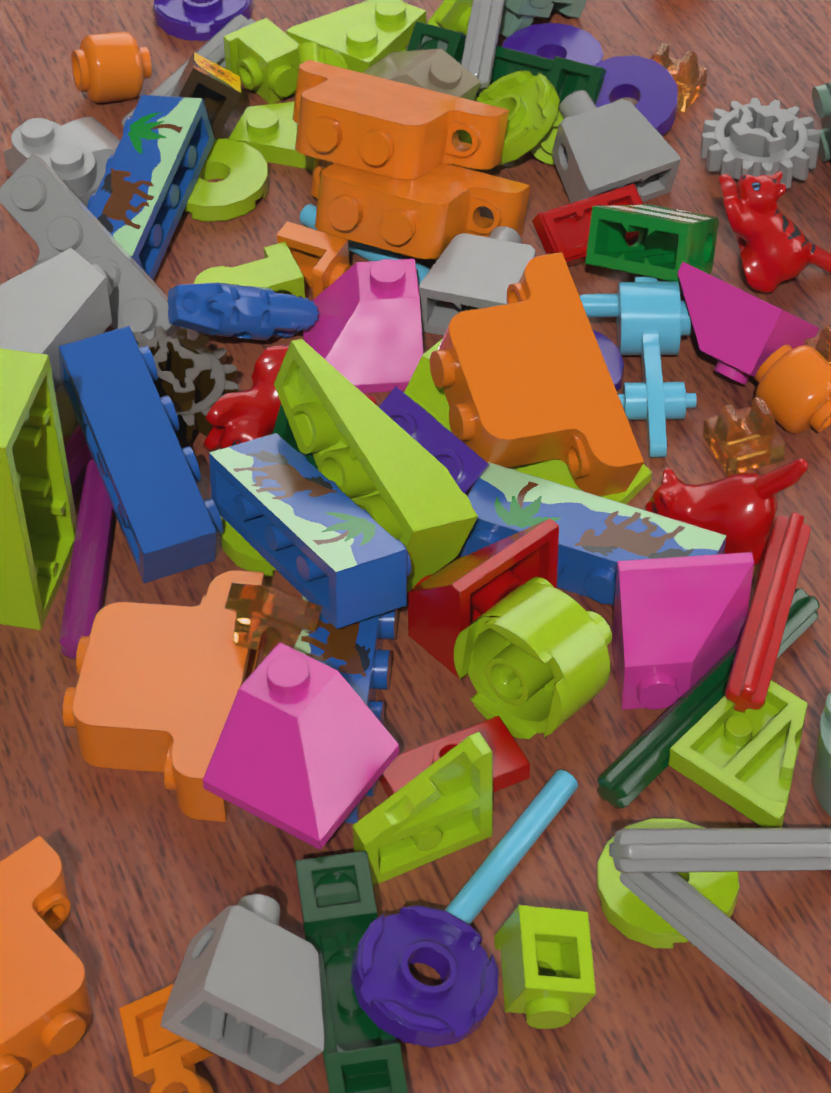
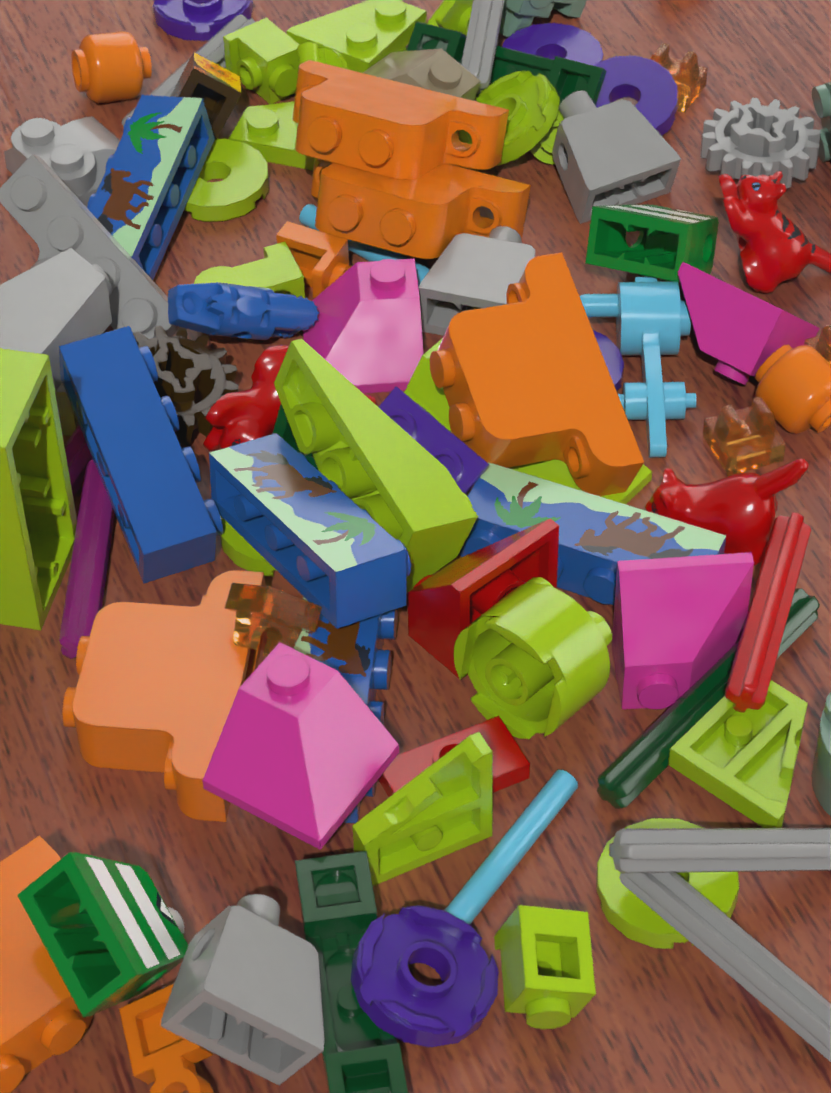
(104, 928): none -> green torso
(568, 226): red plate -> none

